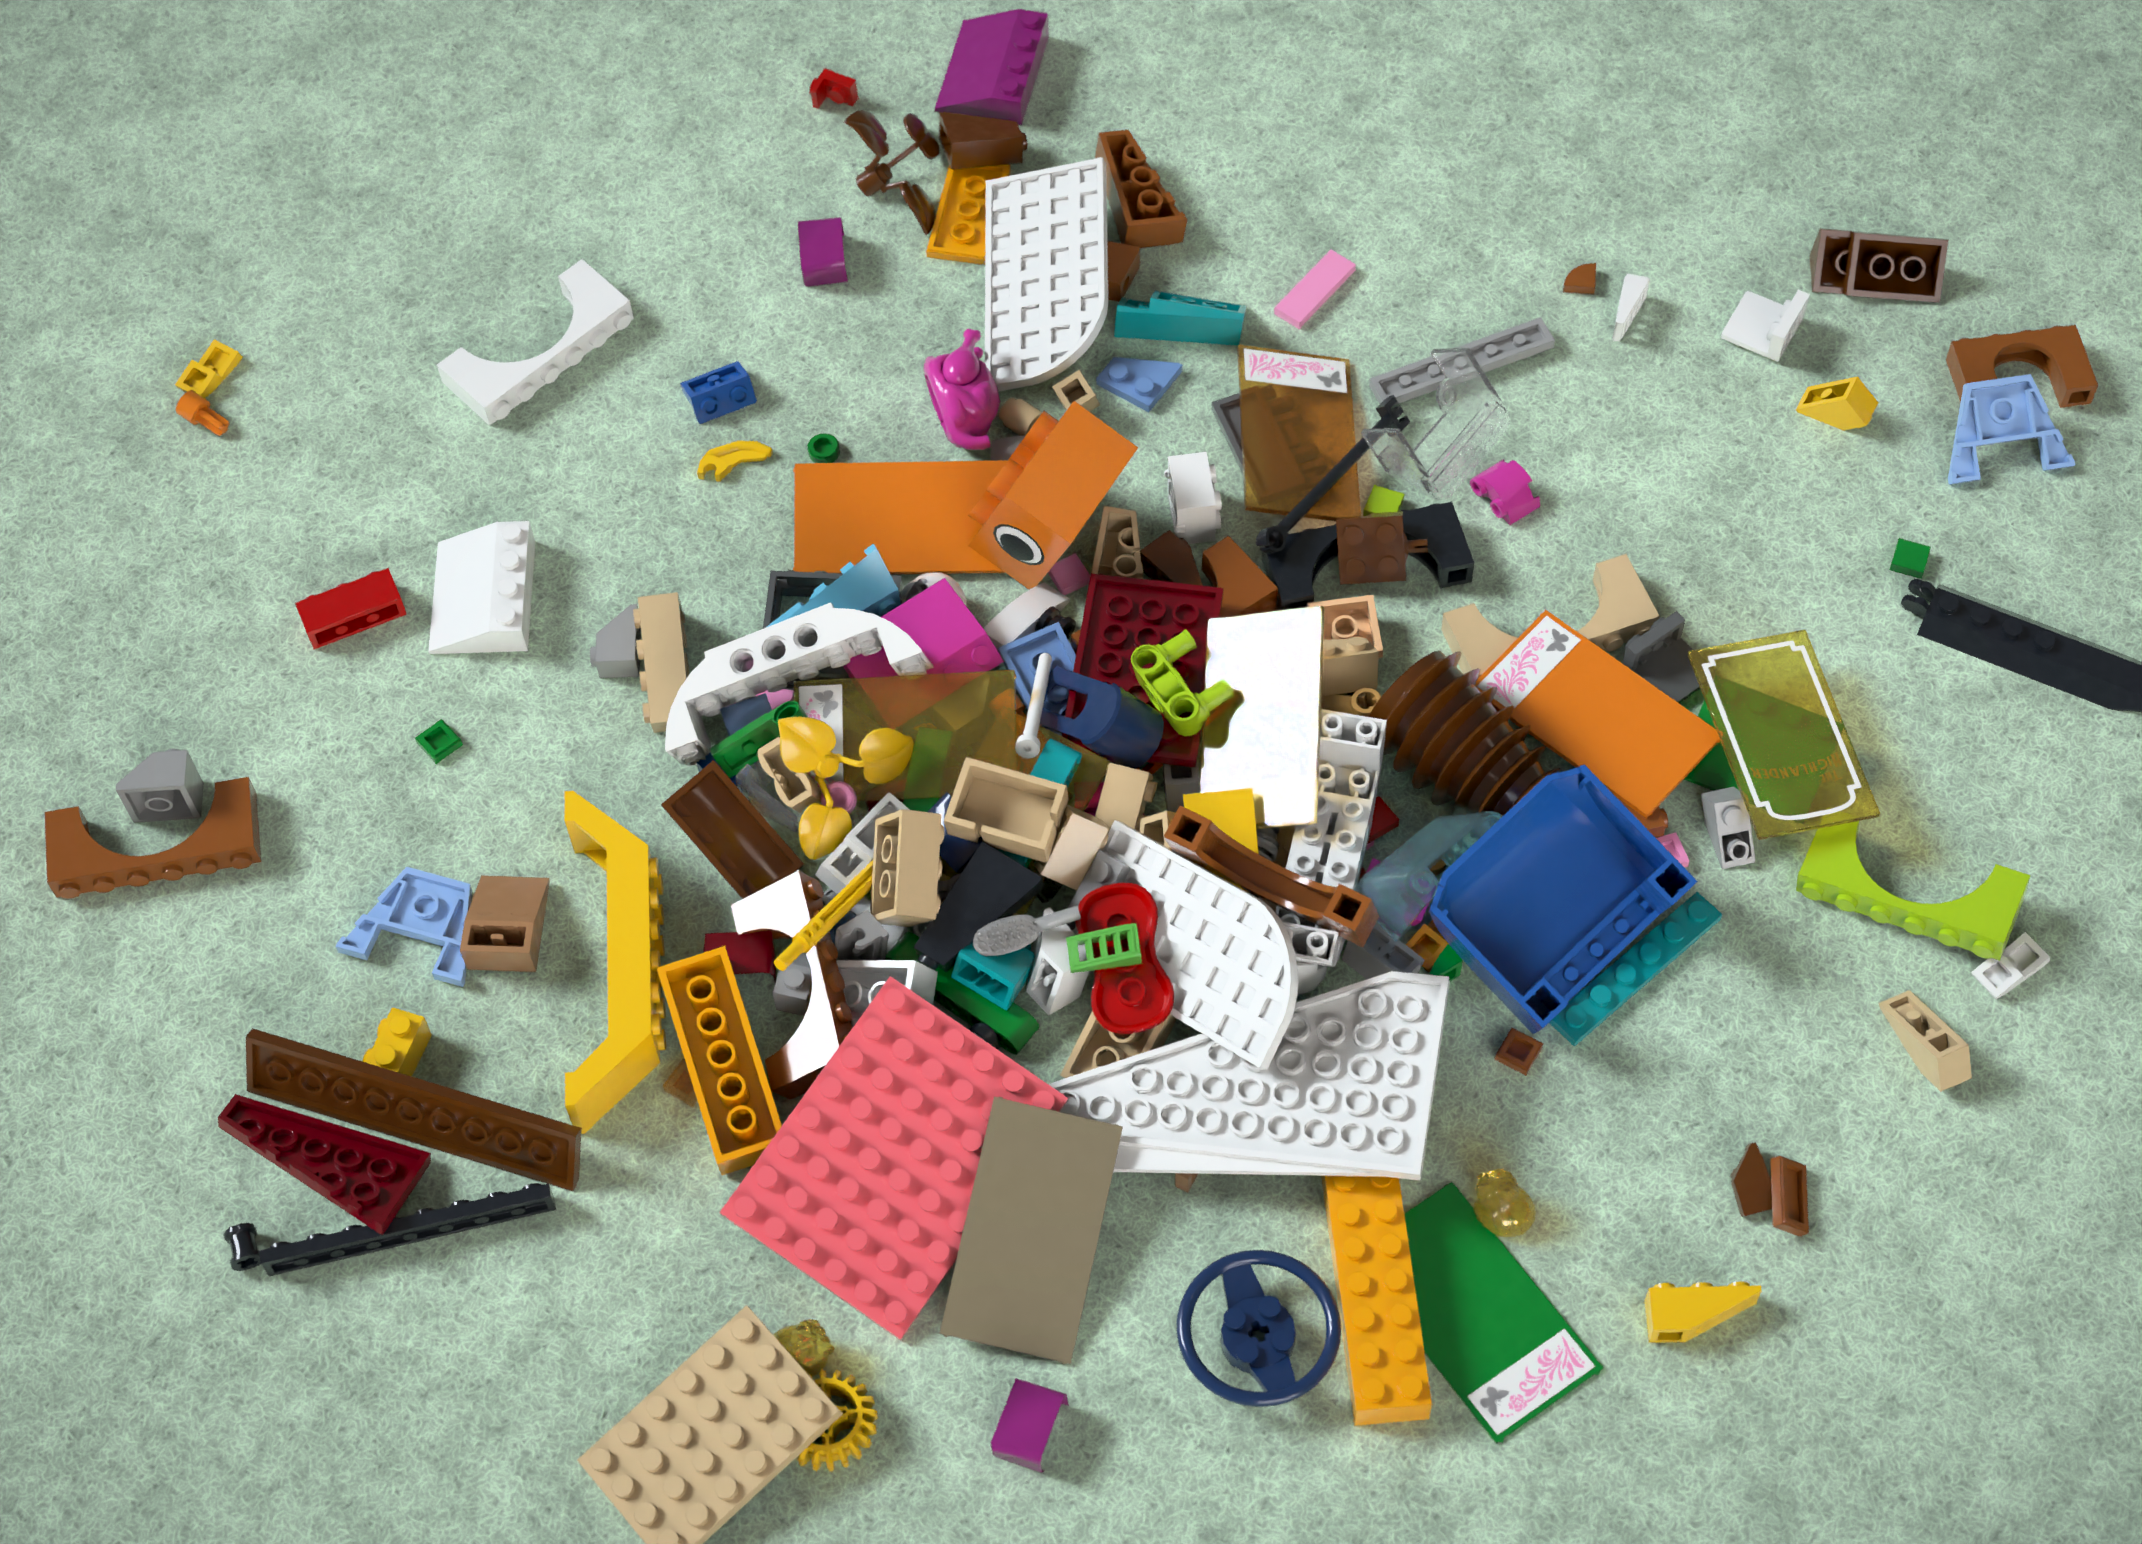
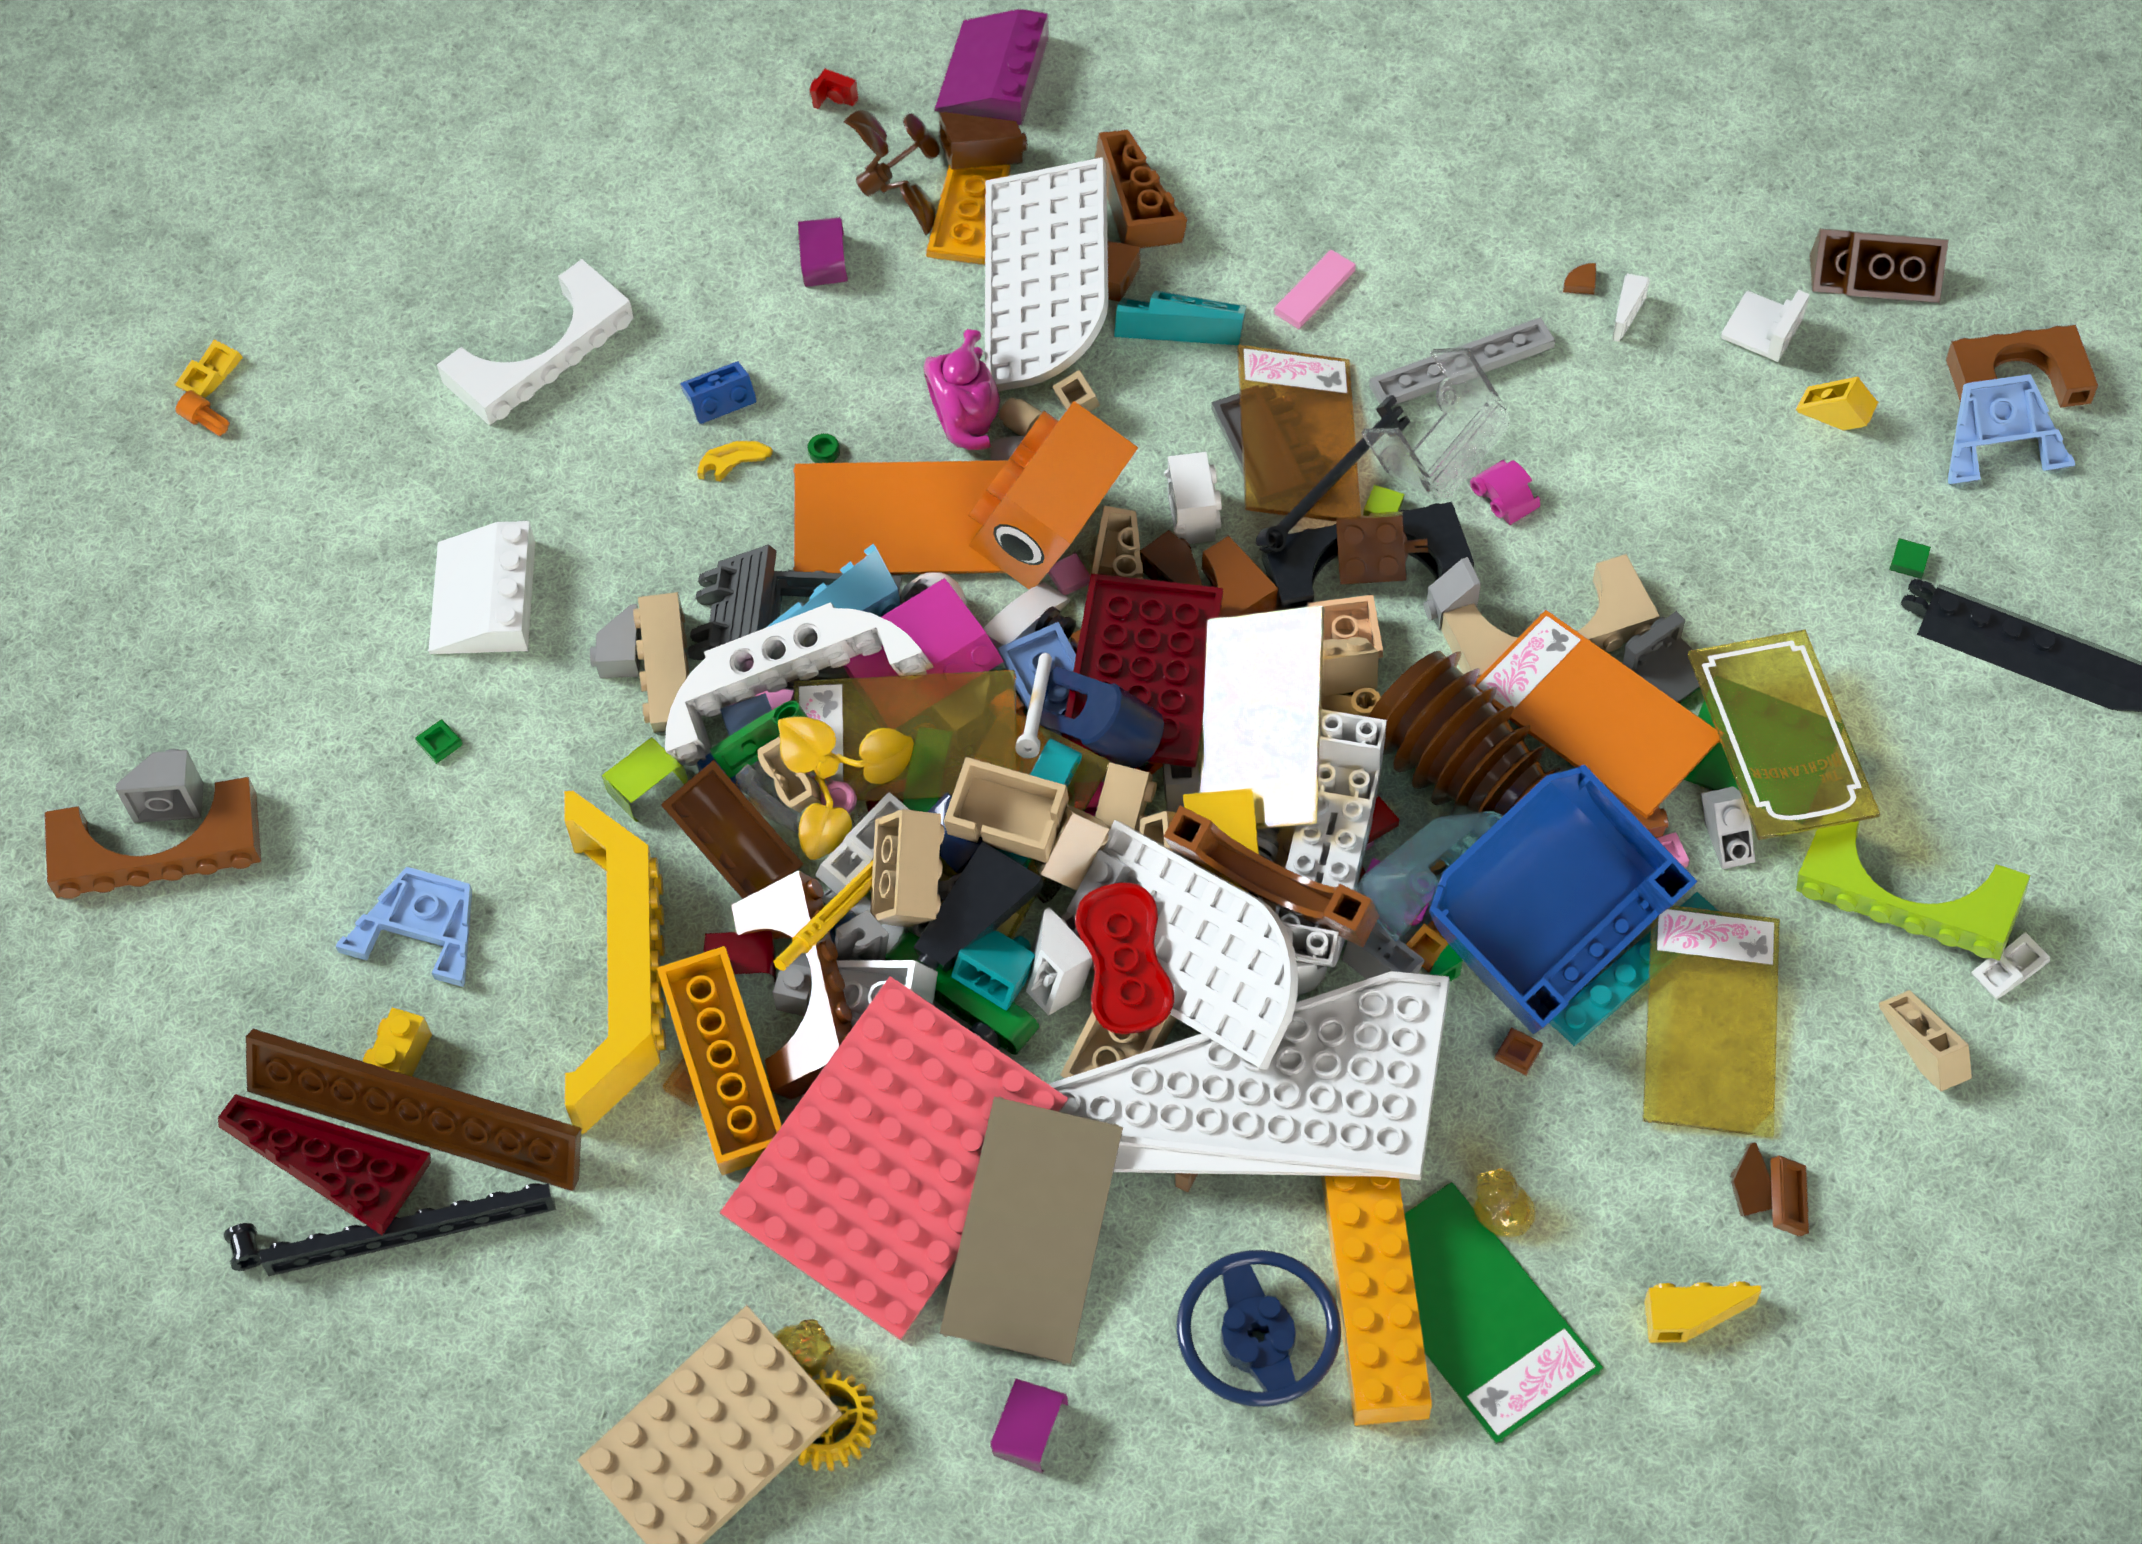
(350, 608): red brick -> none
(505, 924): medium nougat slope -> none
(640, 772): none -> lime piece
(738, 597): none -> dark grey hinge
(1018, 931): light grey piece -> none
(1114, 934): bright green slope -> none
(1138, 380): medium blue wing -> none
(1169, 690): lime piece -> none
(1452, 590): none -> light grey slope
(1712, 1021): none -> clear yellow piece

